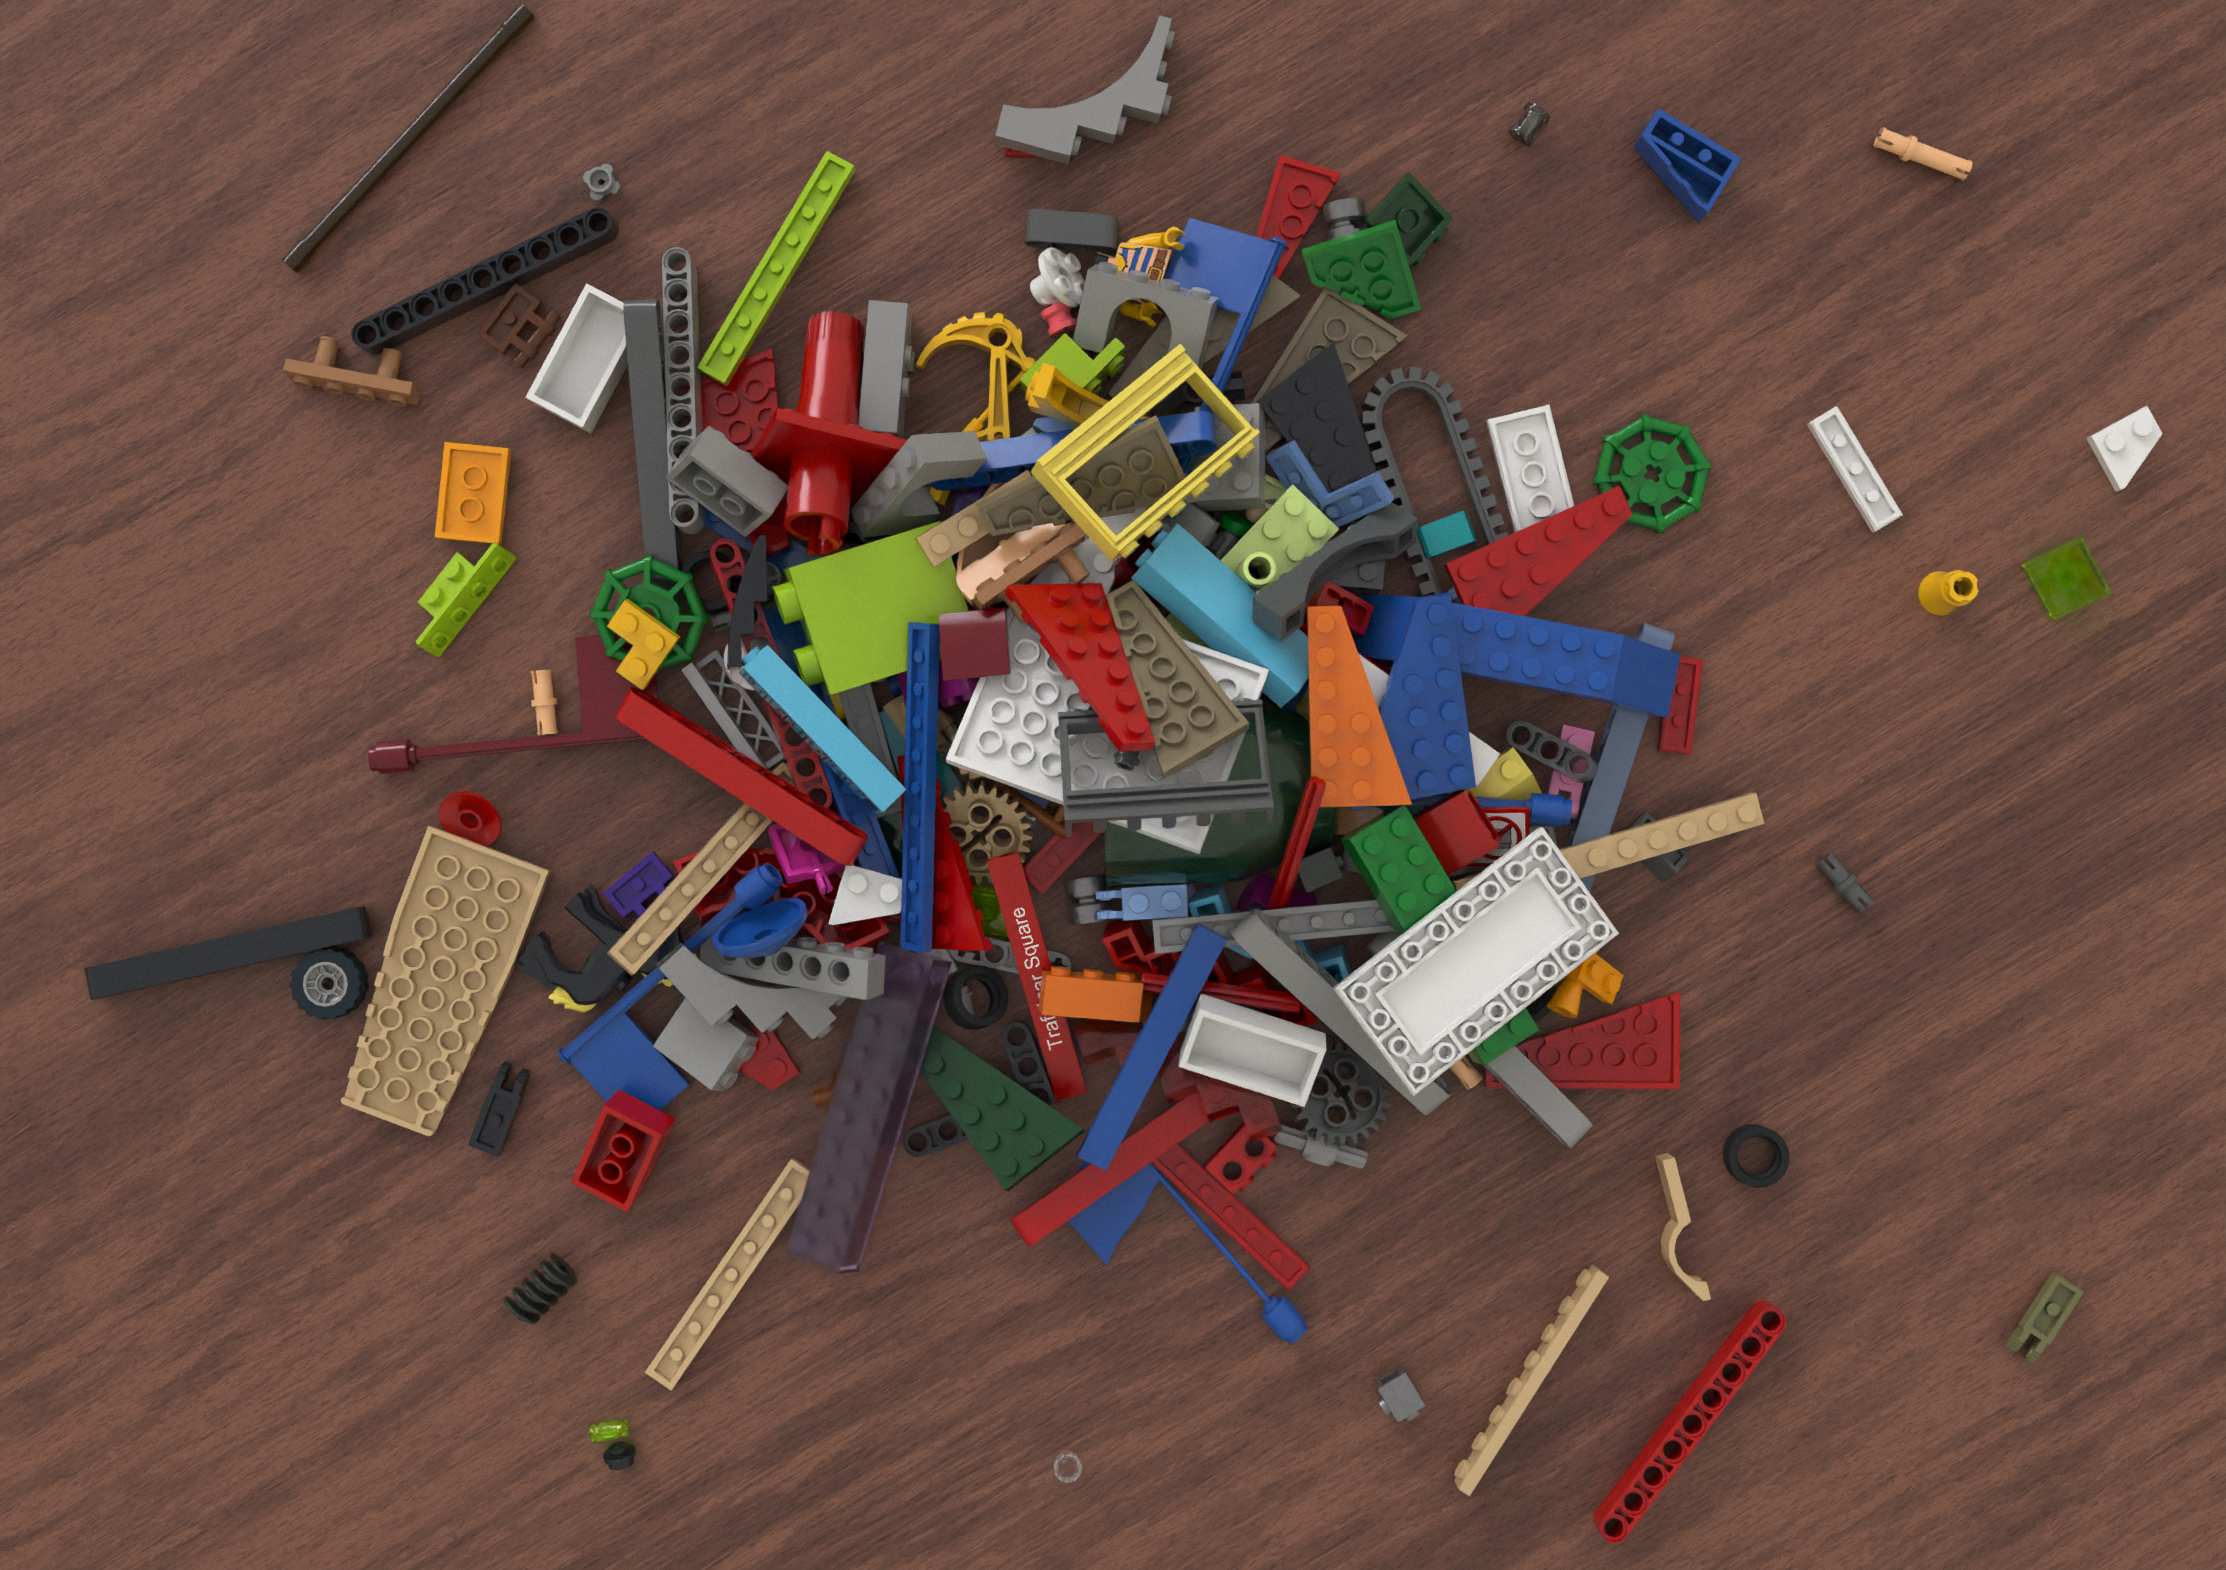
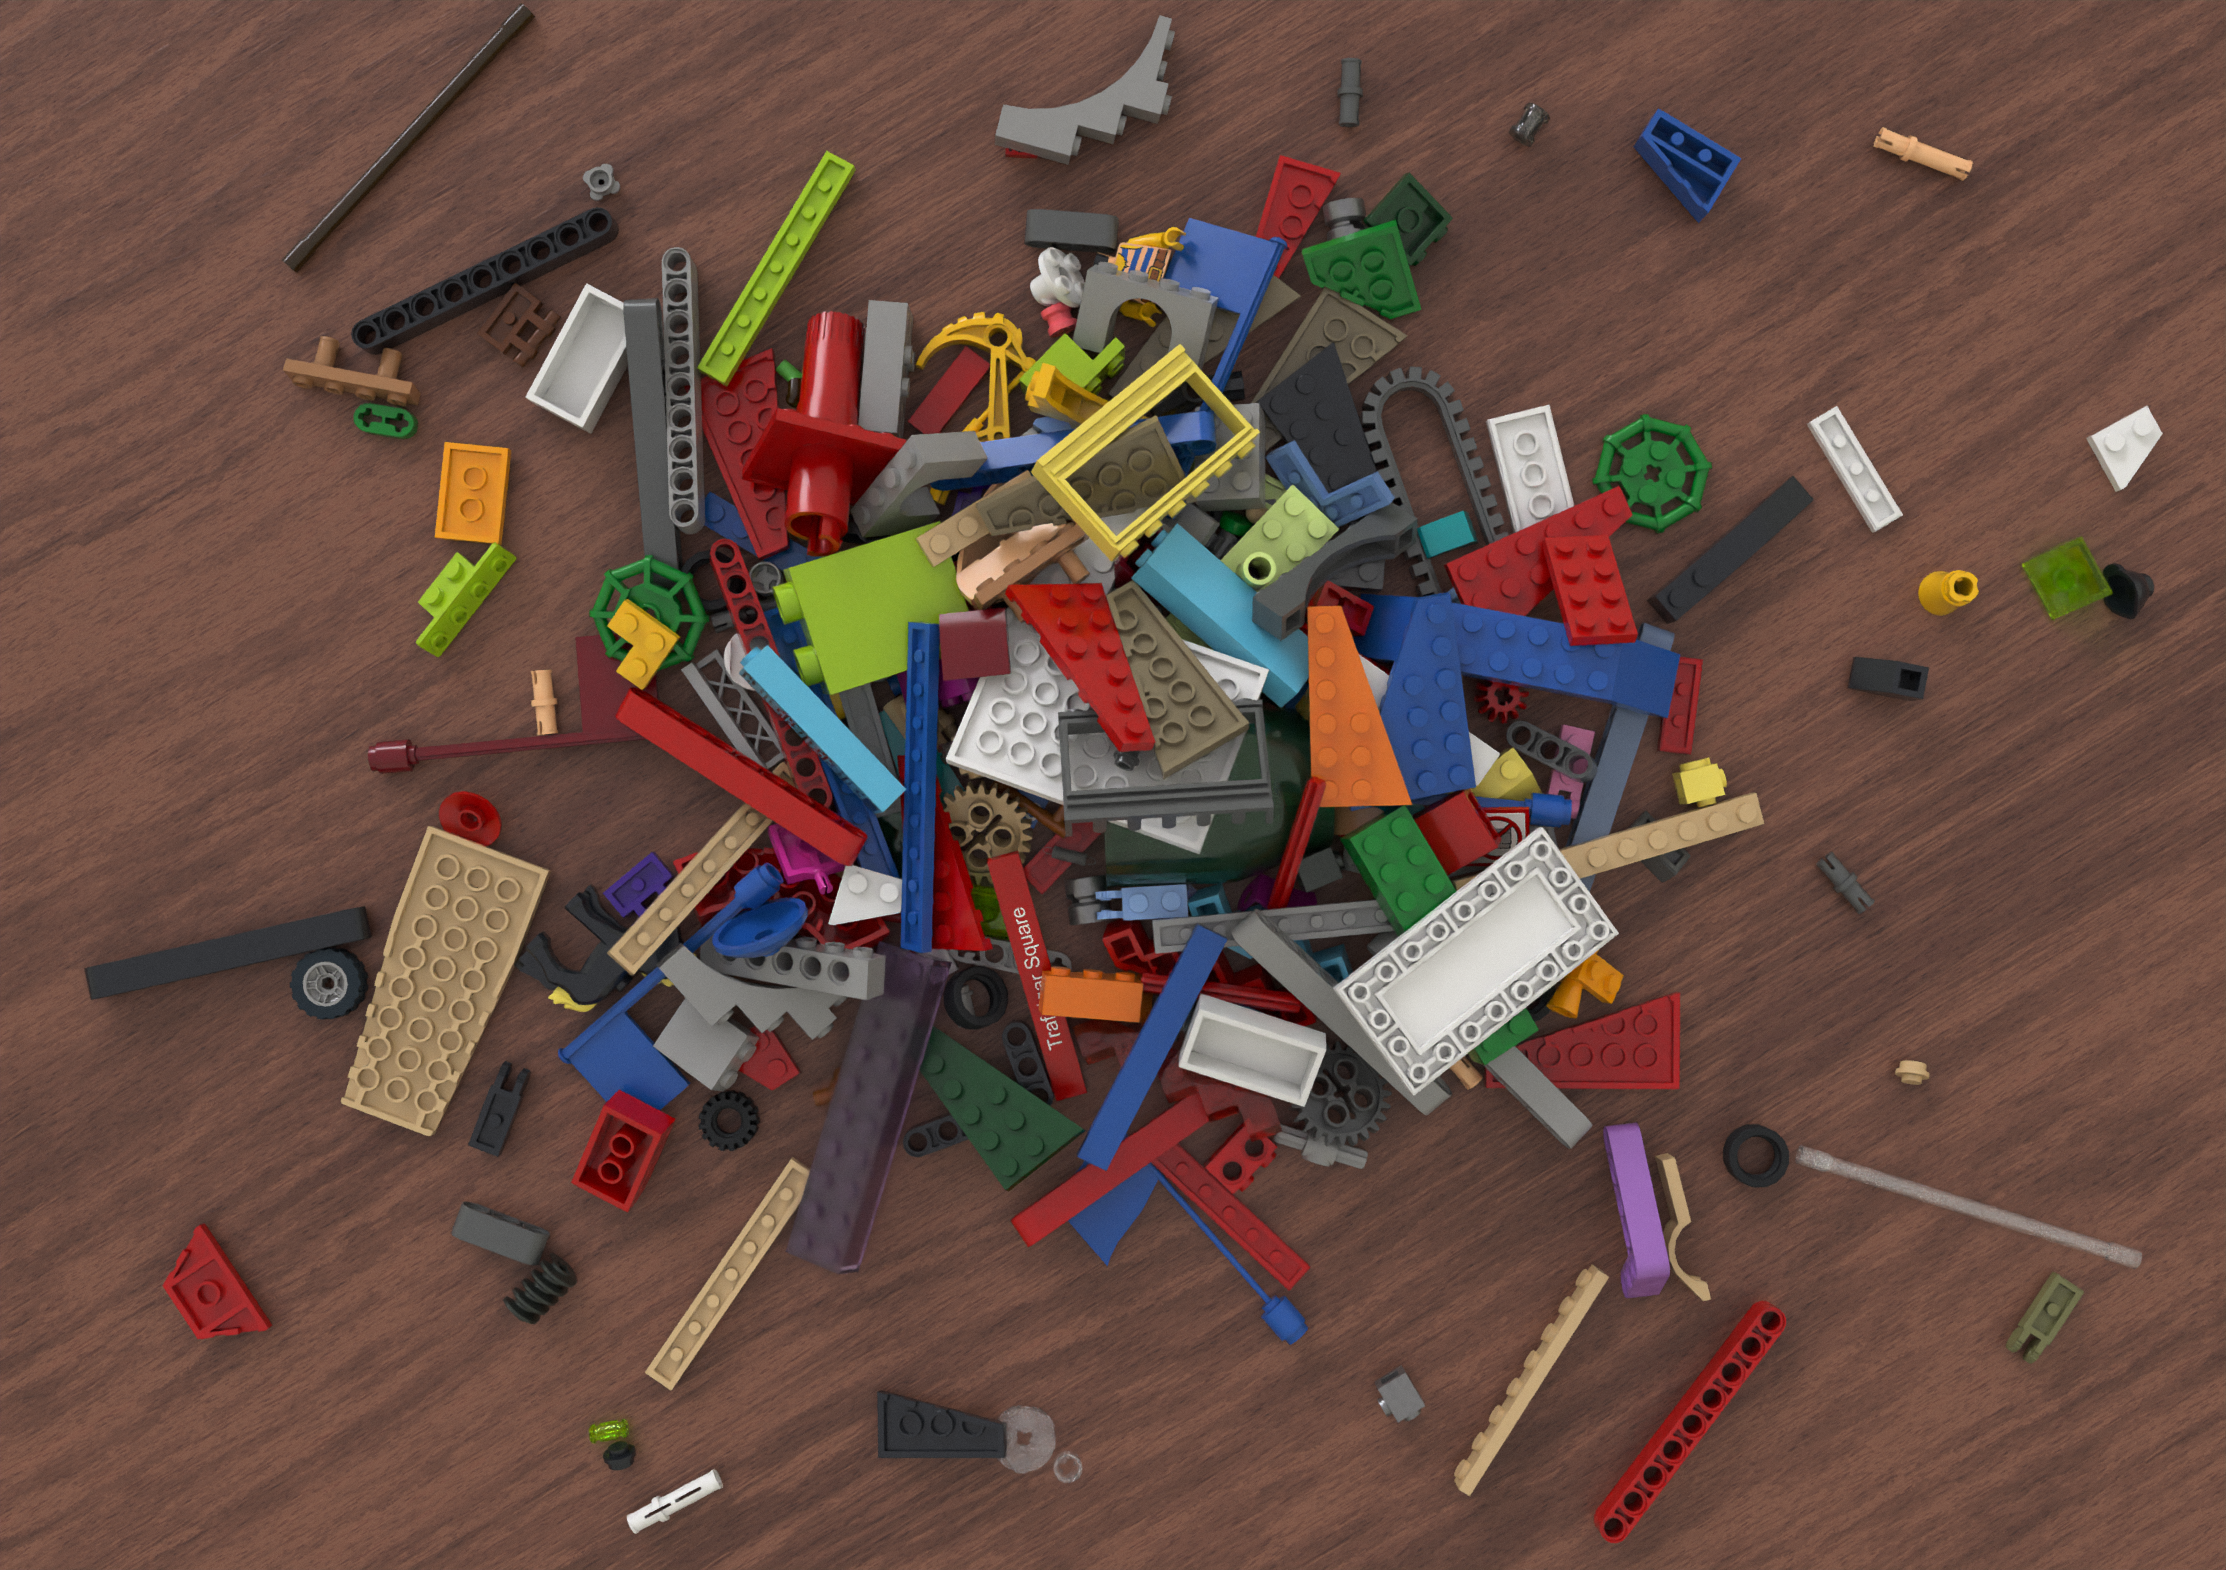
(211, 1291): none -> red wing
(385, 428): none -> green beam
(500, 1233): none -> dark grey beam
(641, 1519): none -> white pin
(715, 1134): none -> black tyre
(727, 481): light grey brick -> none
(750, 592): black slope -> none
(793, 377): none -> arm
(933, 1431): none -> black wing
(950, 392): none -> red tile
(1043, 1440): none -> clear plate
(1069, 855): none -> light grey piece
(1350, 92): none -> dark grey pin
(1504, 708): none -> red gear
(1589, 590): none -> red plate
(1647, 1260): none -> medium lavender beam
(1699, 782): none -> light yellow brick
(1730, 551): none -> black slope
(1888, 678): none -> black slope
(1912, 1072): none -> tan plate
(2109, 1250): none -> clear piece
(2129, 590): none -> black piece

